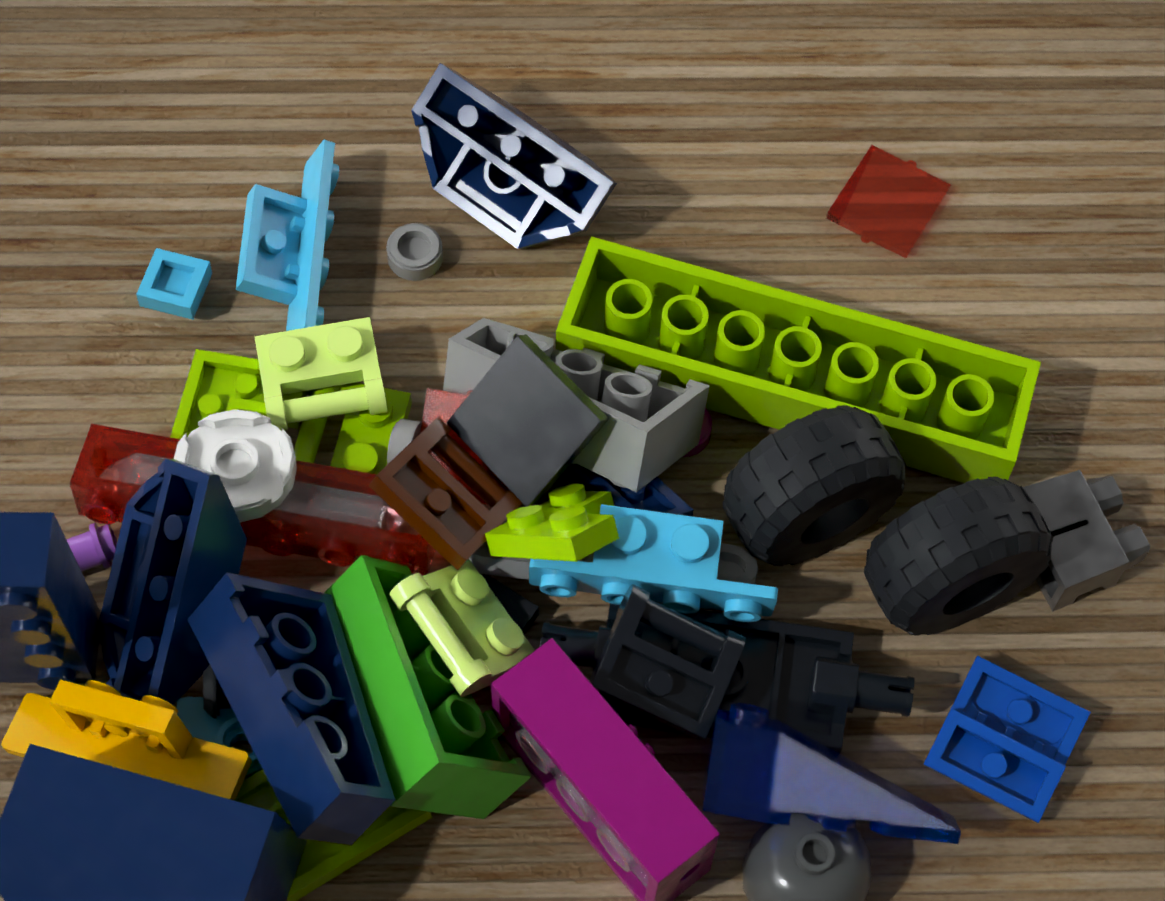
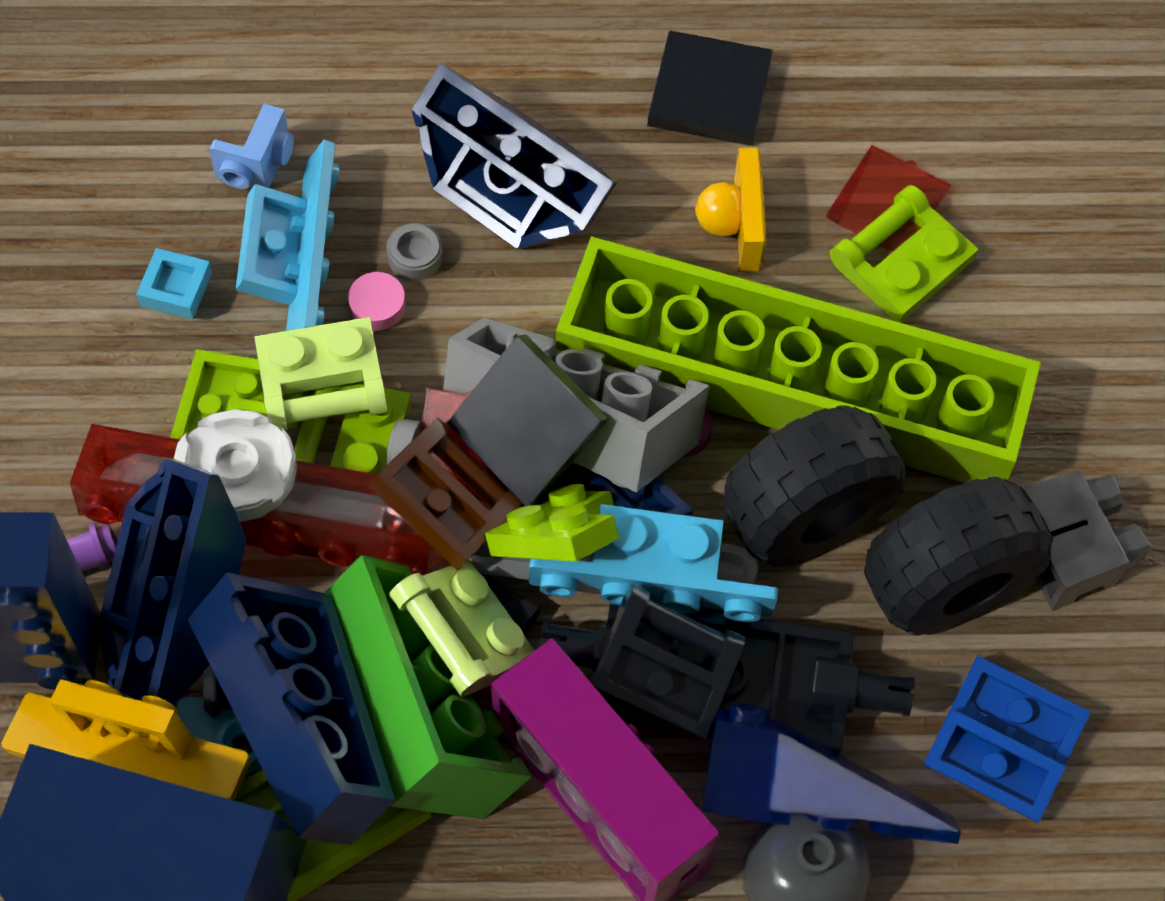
(263, 152): none -> light blue bracket
(377, 297): none -> bright pink tile
(710, 88): none -> black tile
(738, 209): none -> yellow tile
(916, 267): none -> lime plate

